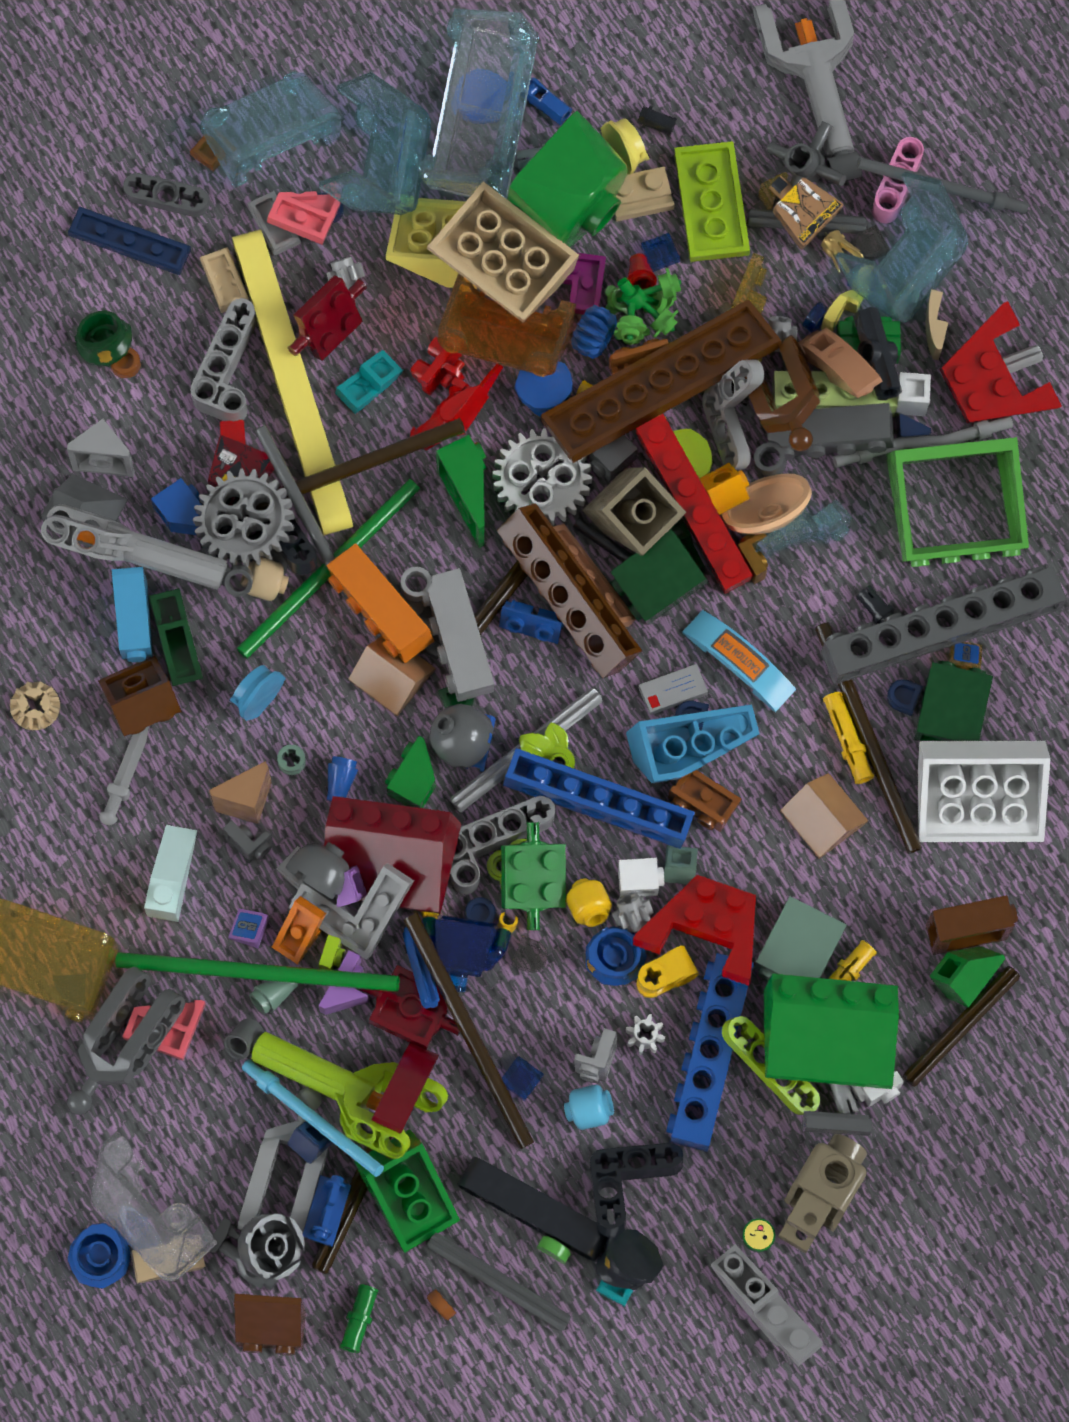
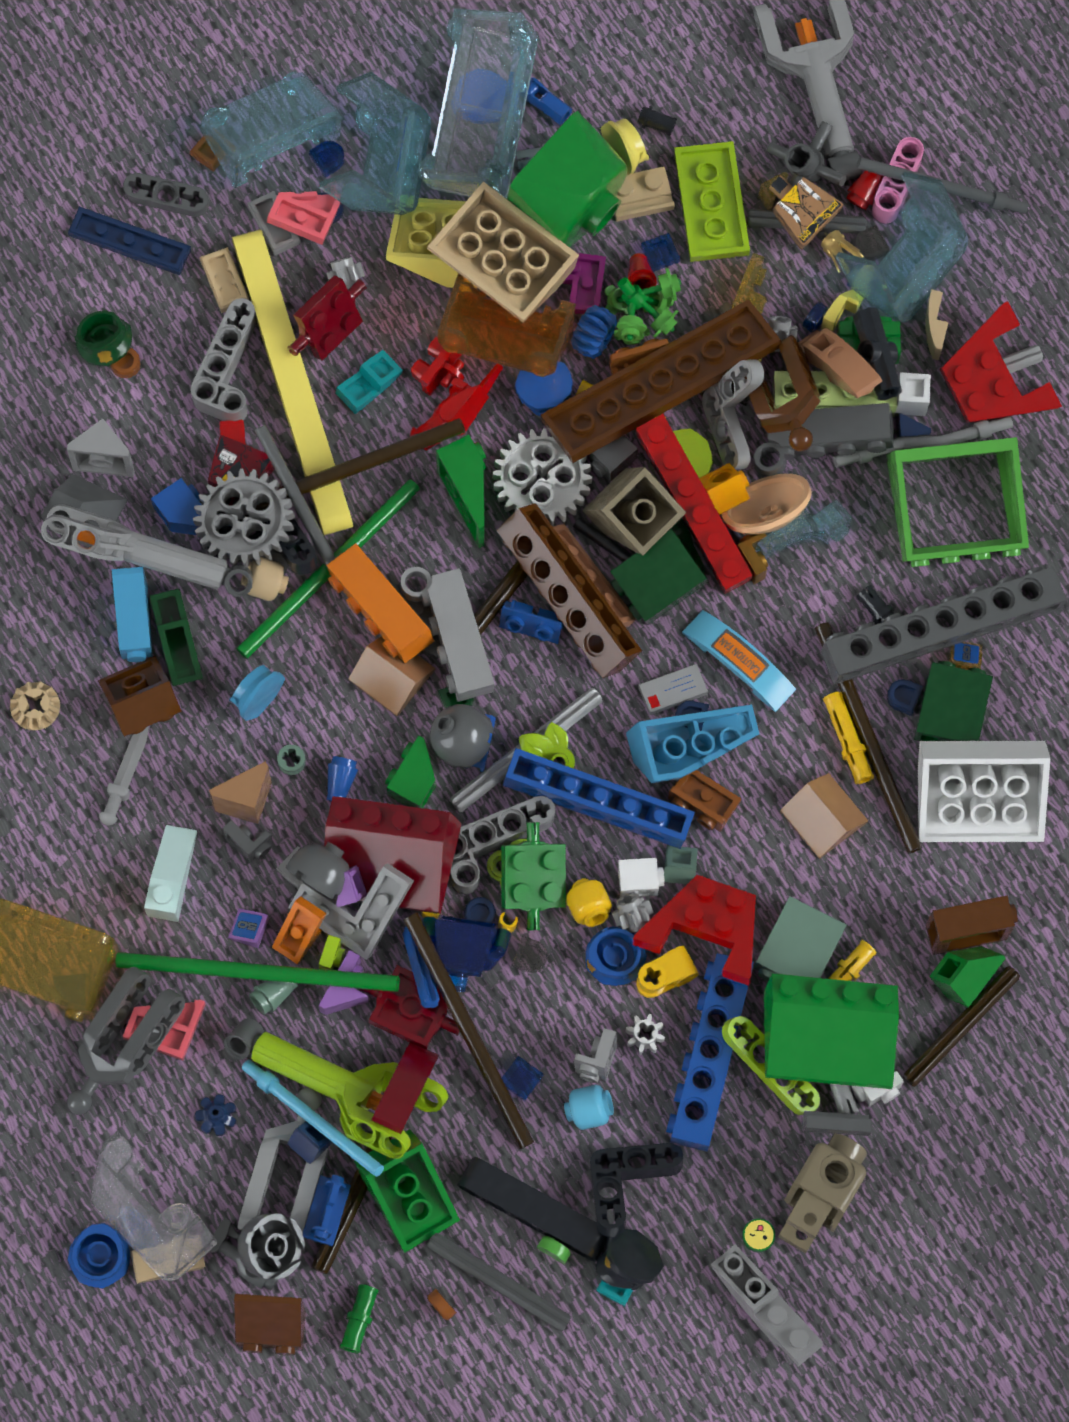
(218, 1121): none -> dark blue plant
(328, 157): none -> clear blue tile
(864, 189): none -> red cone

